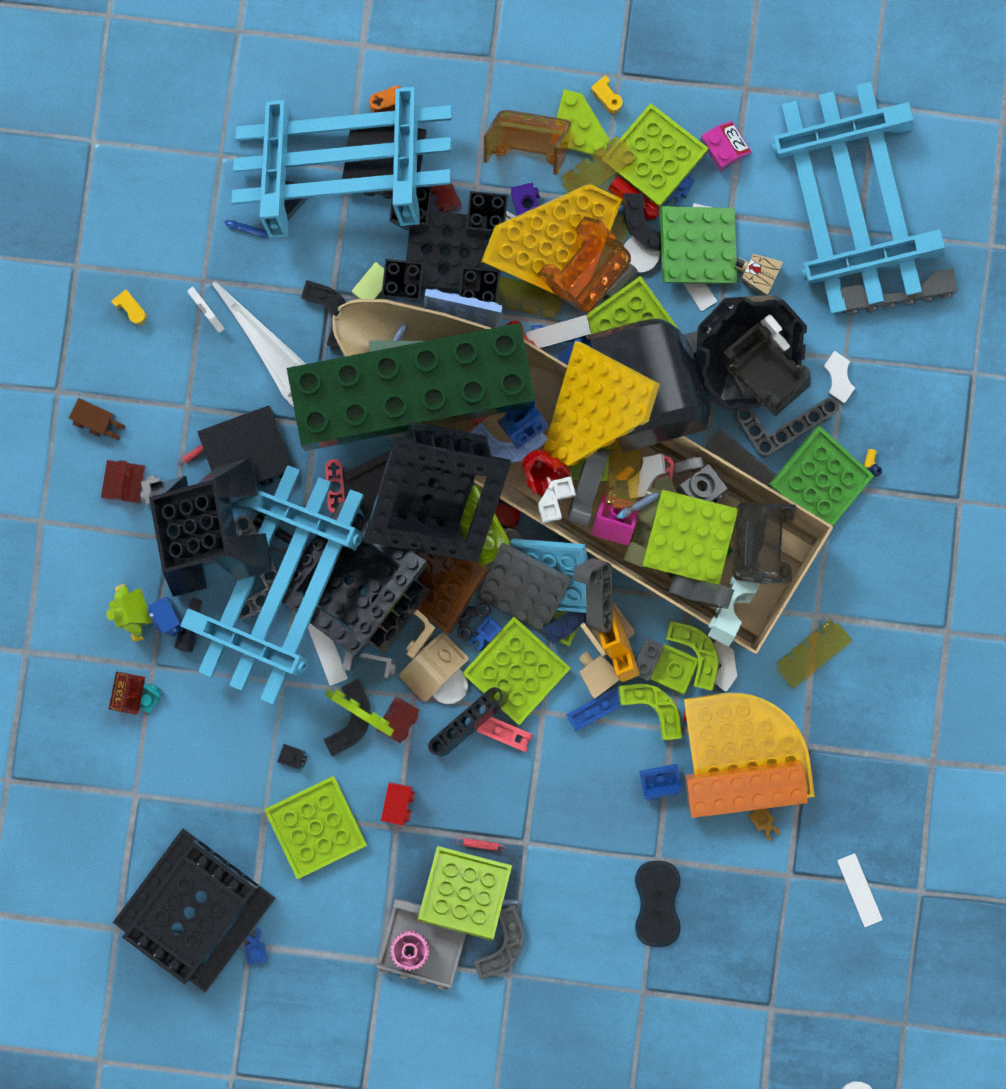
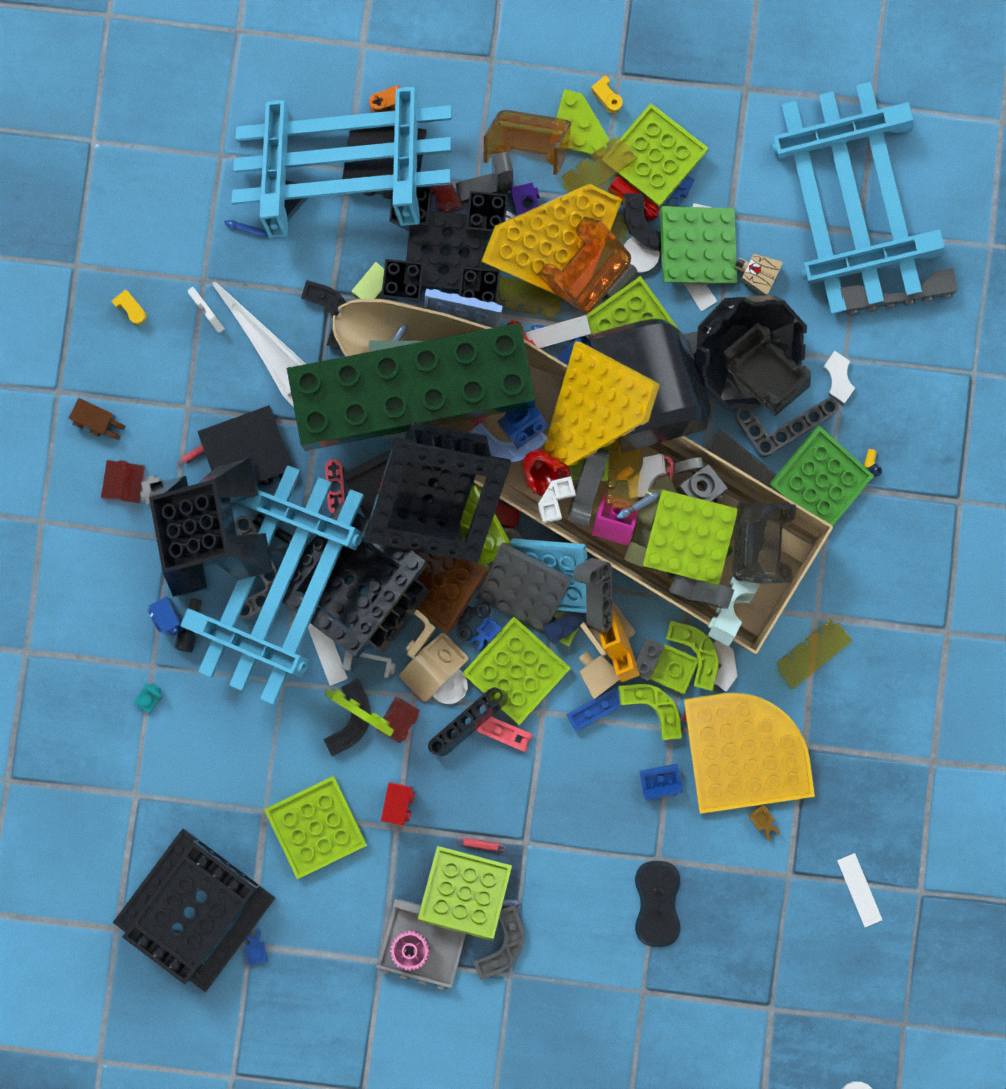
(126, 693): clear red brick -> none
(129, 611): lime torso -> none
(292, 757): black bracket -> none
(497, 182): none -> dark grey beam
(725, 145): dark pink slope -> none
(746, 789): orange brick -> none
(774, 328): white tile -> none

